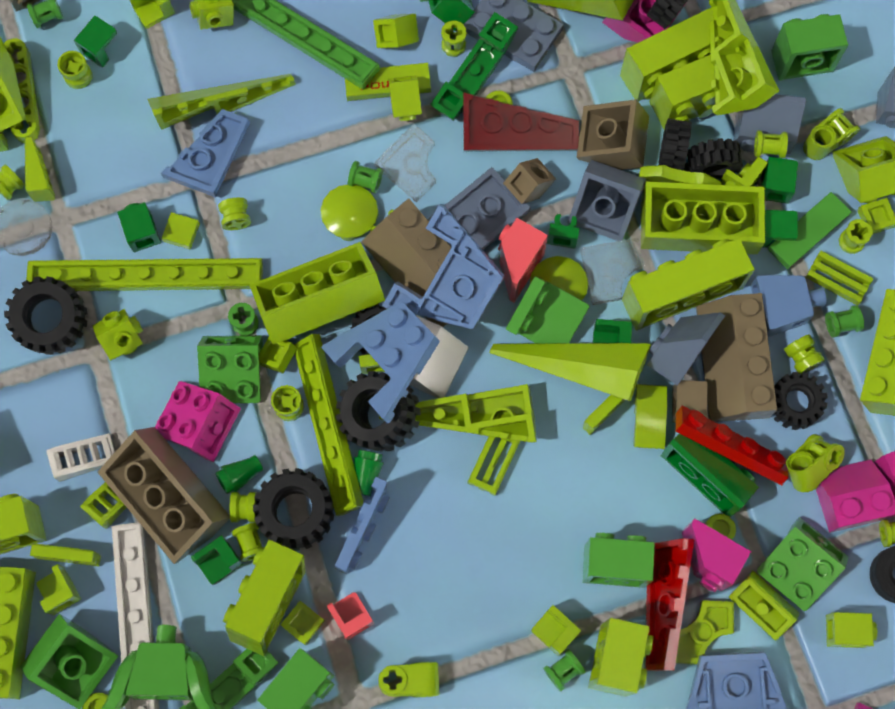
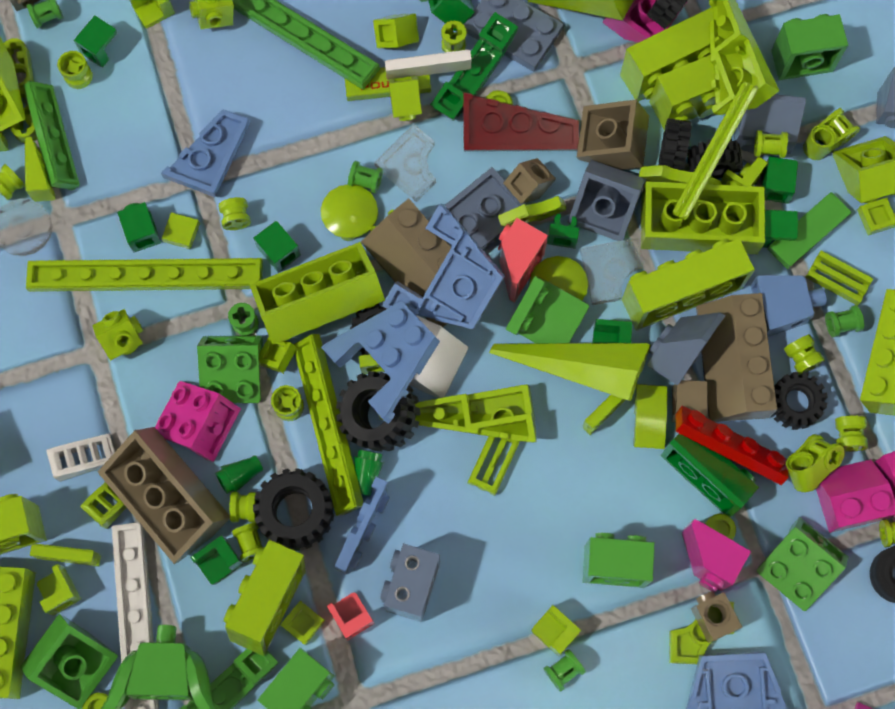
(28, 298): black tyre -> none
(51, 135): none -> bright green tile
(182, 106): lime wedge -> none
(277, 246): none -> green panel
(411, 582): none -> sand blue piece
(417, 680): lime piece -> none
(428, 64): none -> white tile
(533, 212): none -> lime tile
(620, 657): lime brick -> none
(667, 600): red wing -> none
(714, 150): none -> lime axle
(728, 623): none -> dark tan brick
(764, 605): lime slope -> none
(850, 237): lime bush -> none
(850, 630): lime brick -> none
(852, 433): none -> lime wheel

